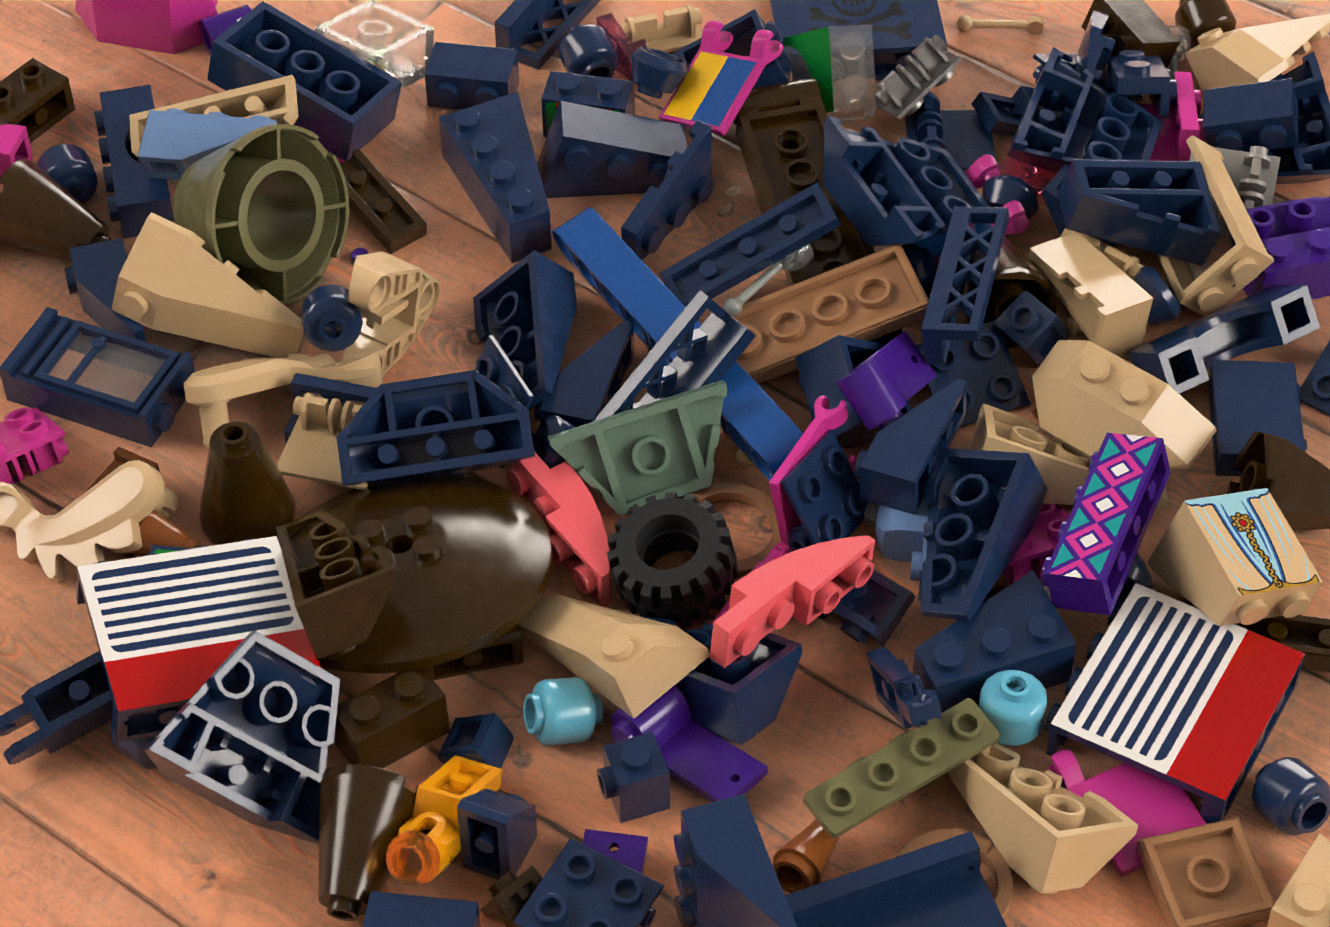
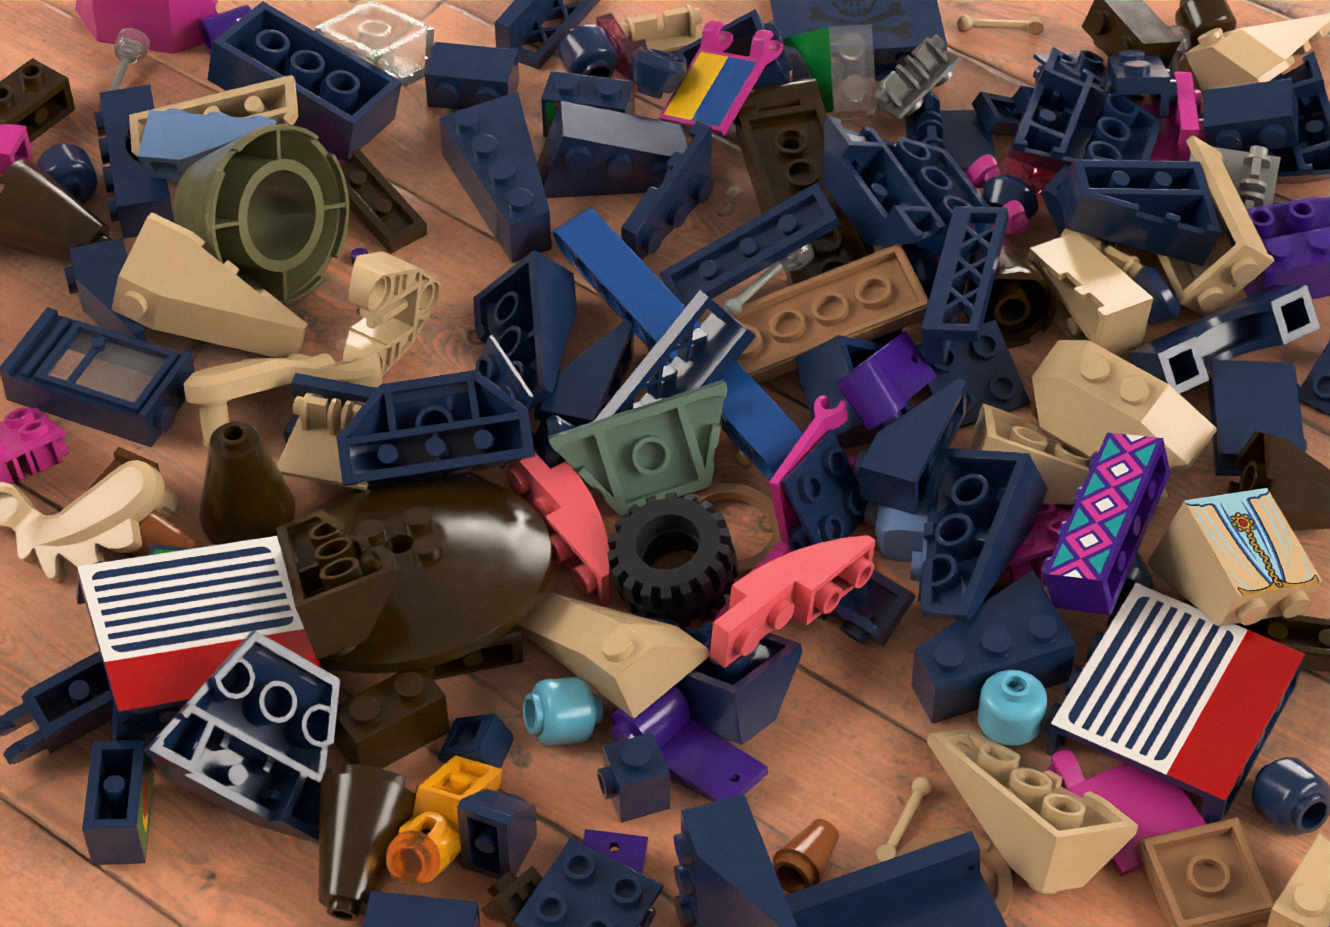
(118, 802): none -> dark blue brick
(130, 49): none -> clear hinge
(330, 319): dark blue head -> none
(900, 768): olive bracket -> none
(901, 690): dark blue hinge -> none
(921, 787): none -> tan hinge
(1032, 326): dark blue bracket -> none
(1095, 47): dark blue slope -> none

